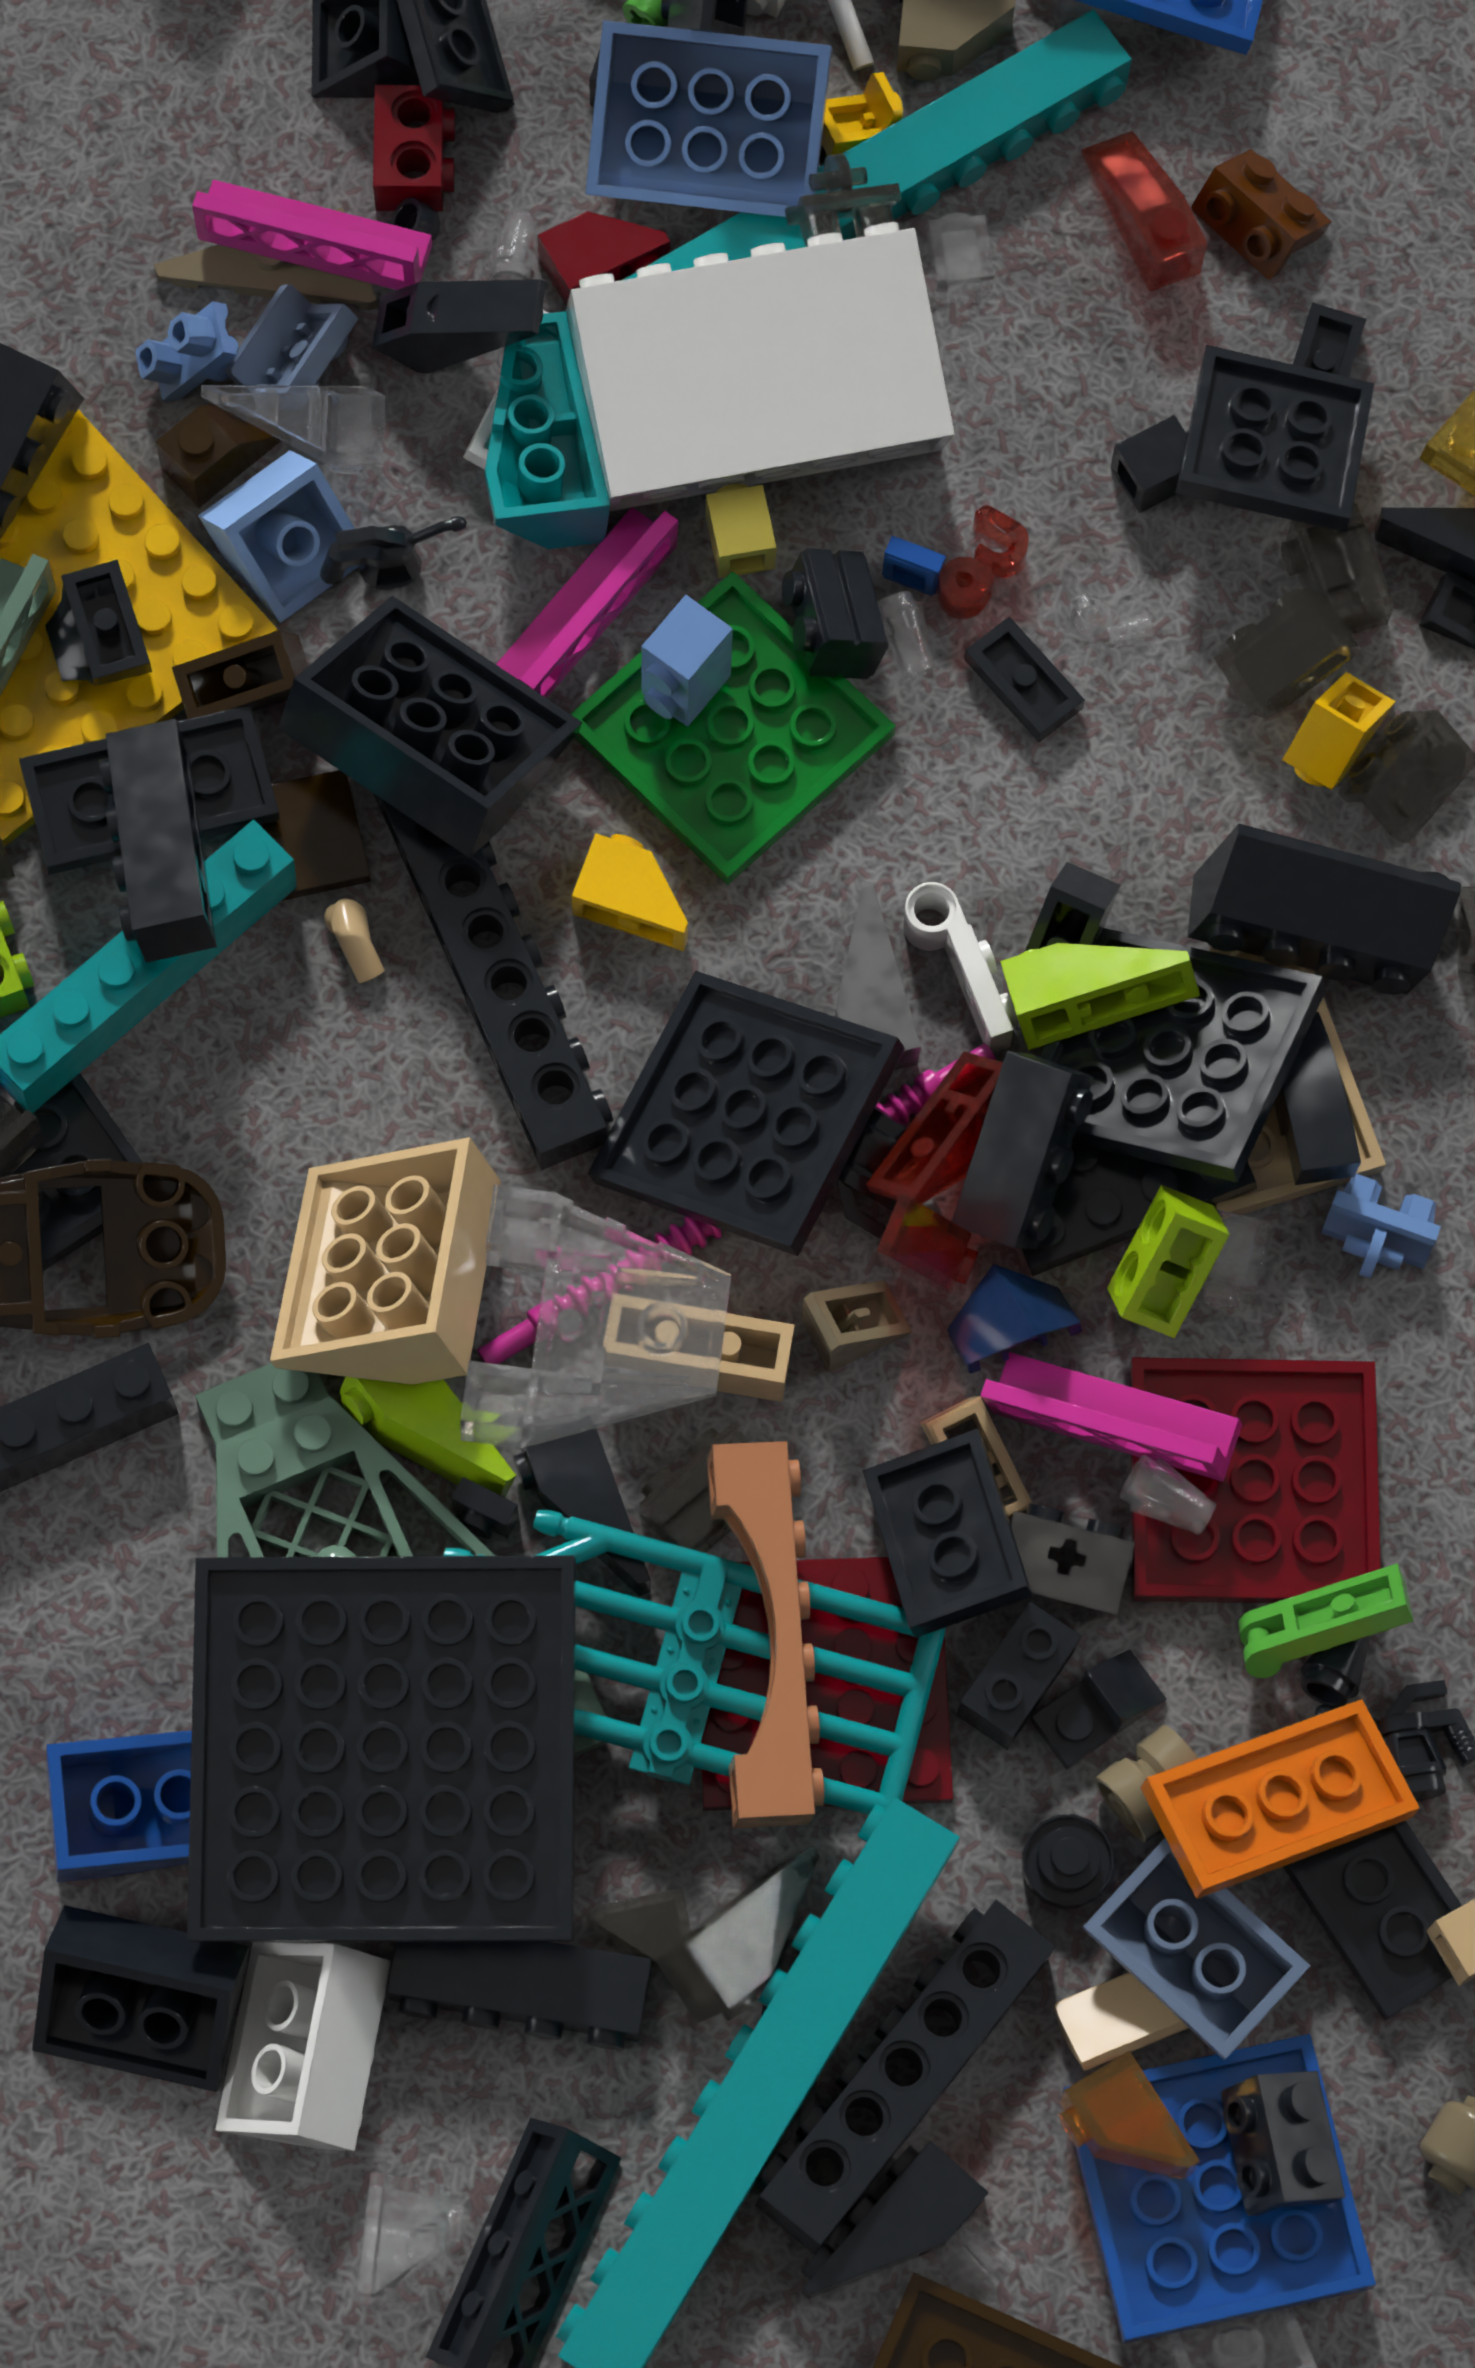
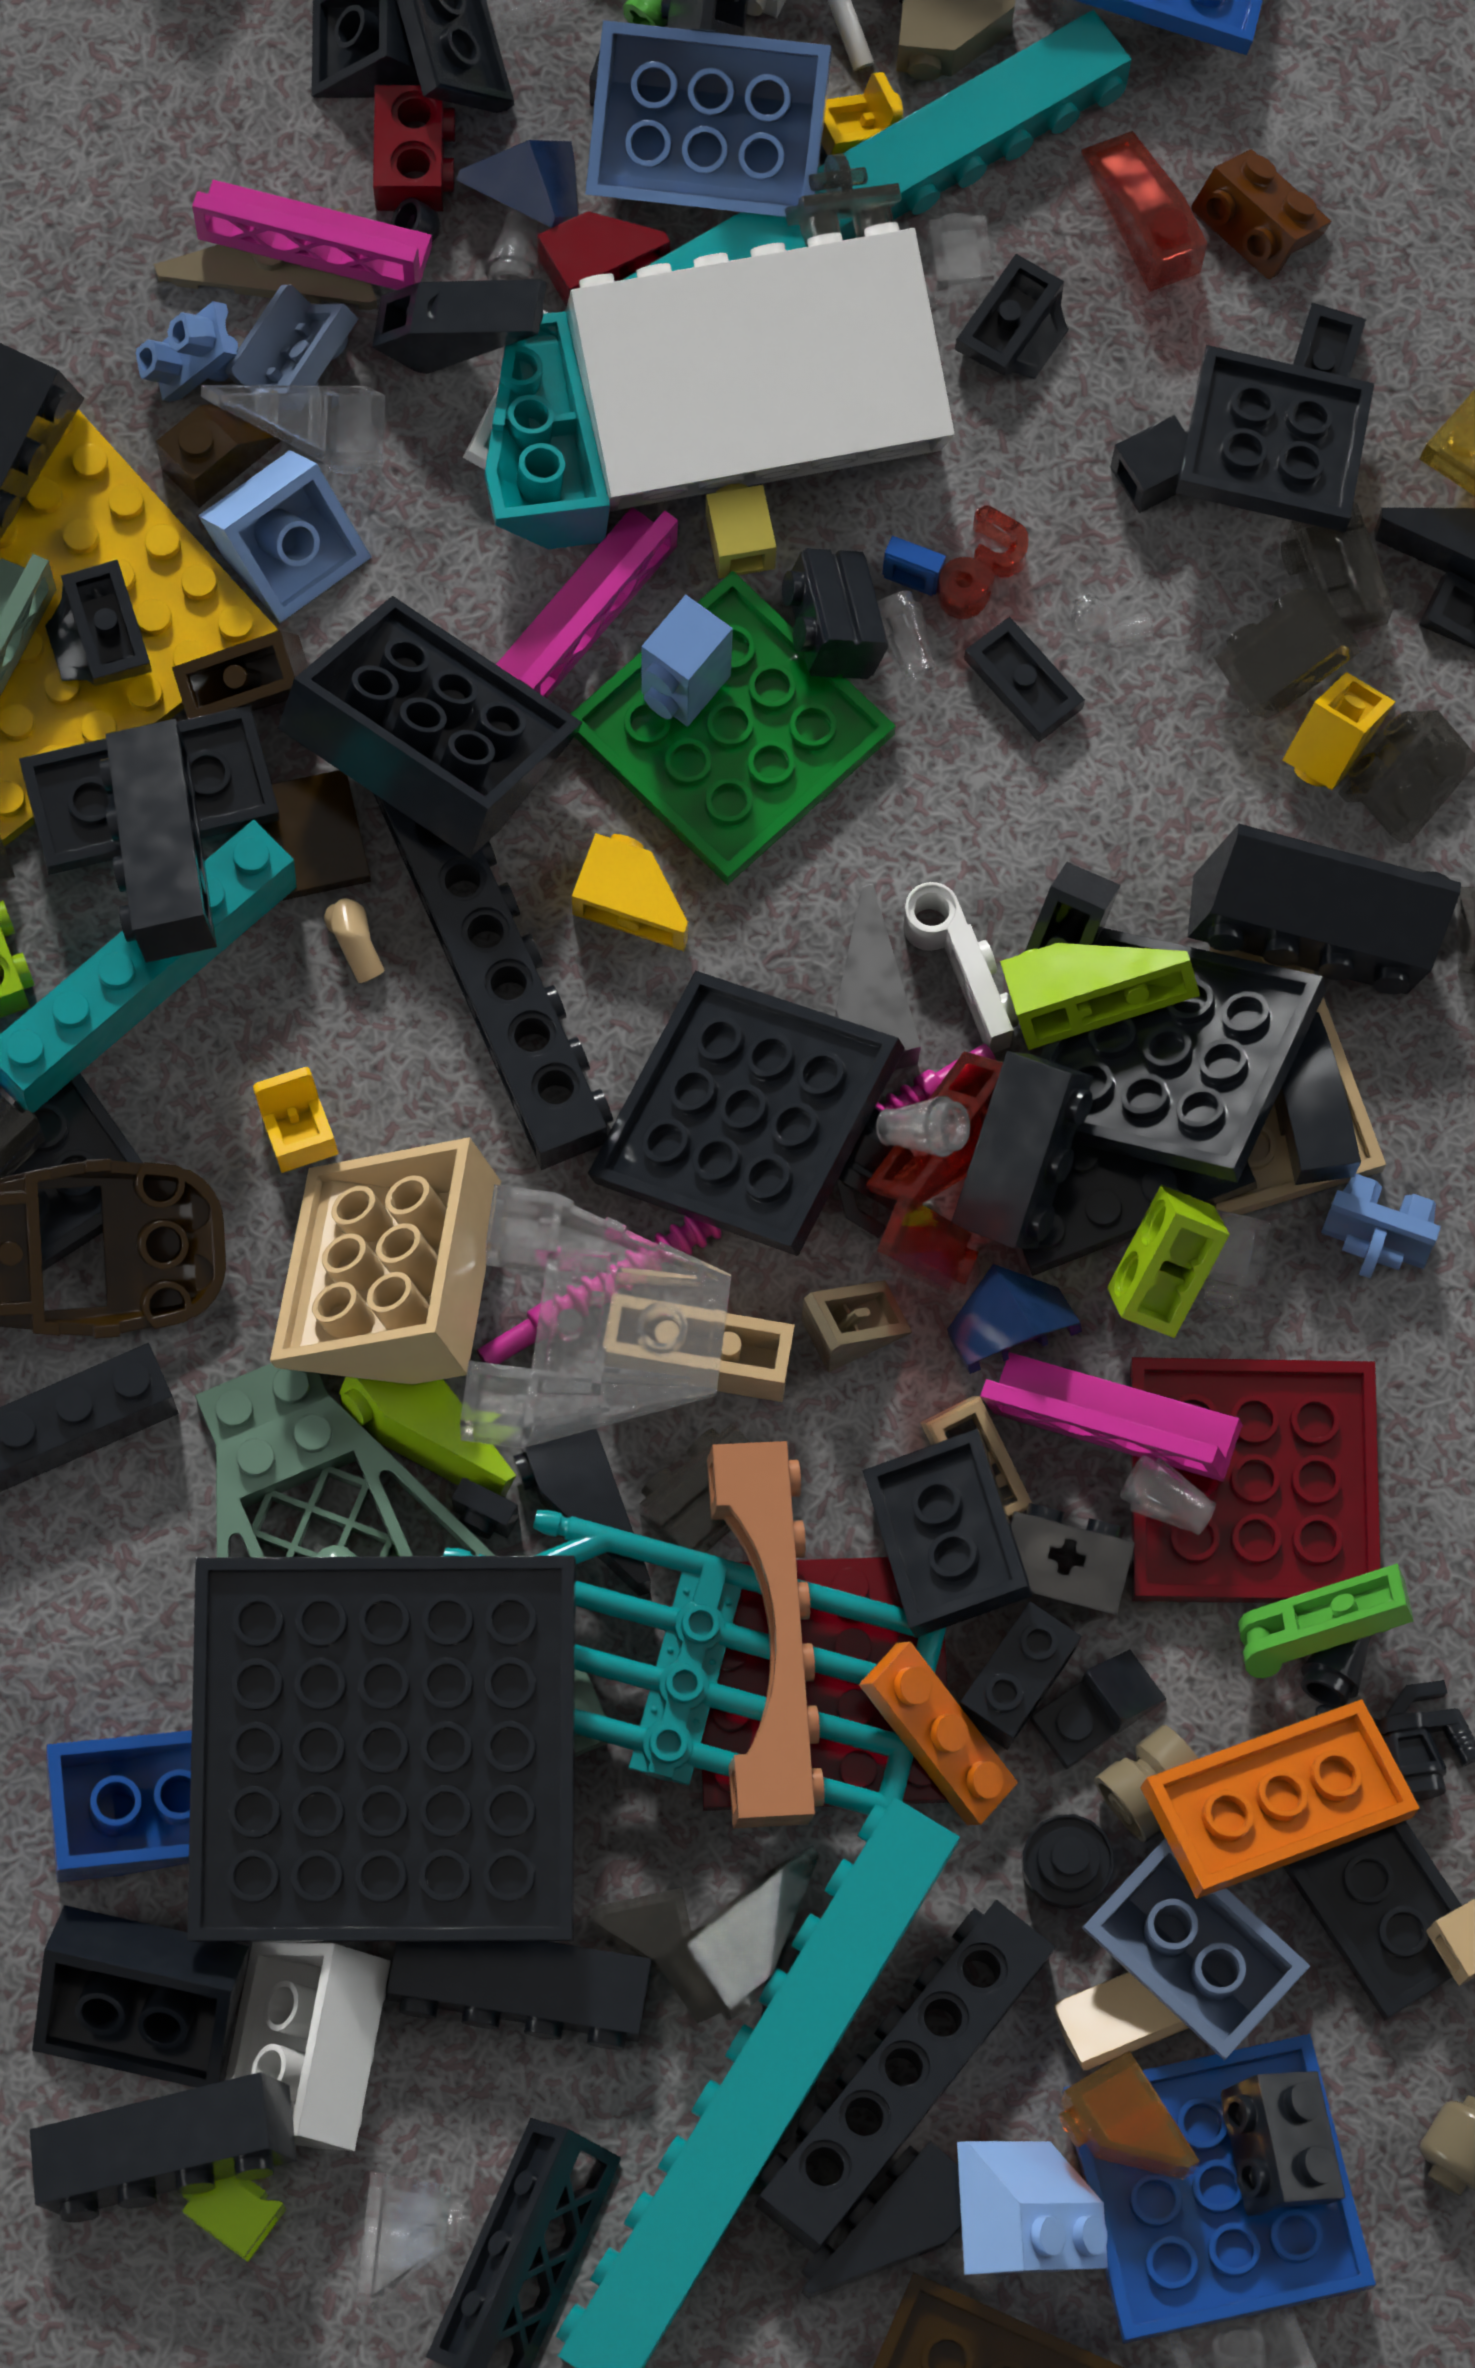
(163, 2147): none -> black brick
(235, 2214): none -> lime window
(294, 1119): none -> yellow bracket
(384, 553): black piece -> none
(530, 178): none -> dark blue slope
(929, 1126): none -> clear cone
(938, 1733): none -> orange plate
(1017, 321): none -> black slope
(1027, 2210): none -> light blue slope

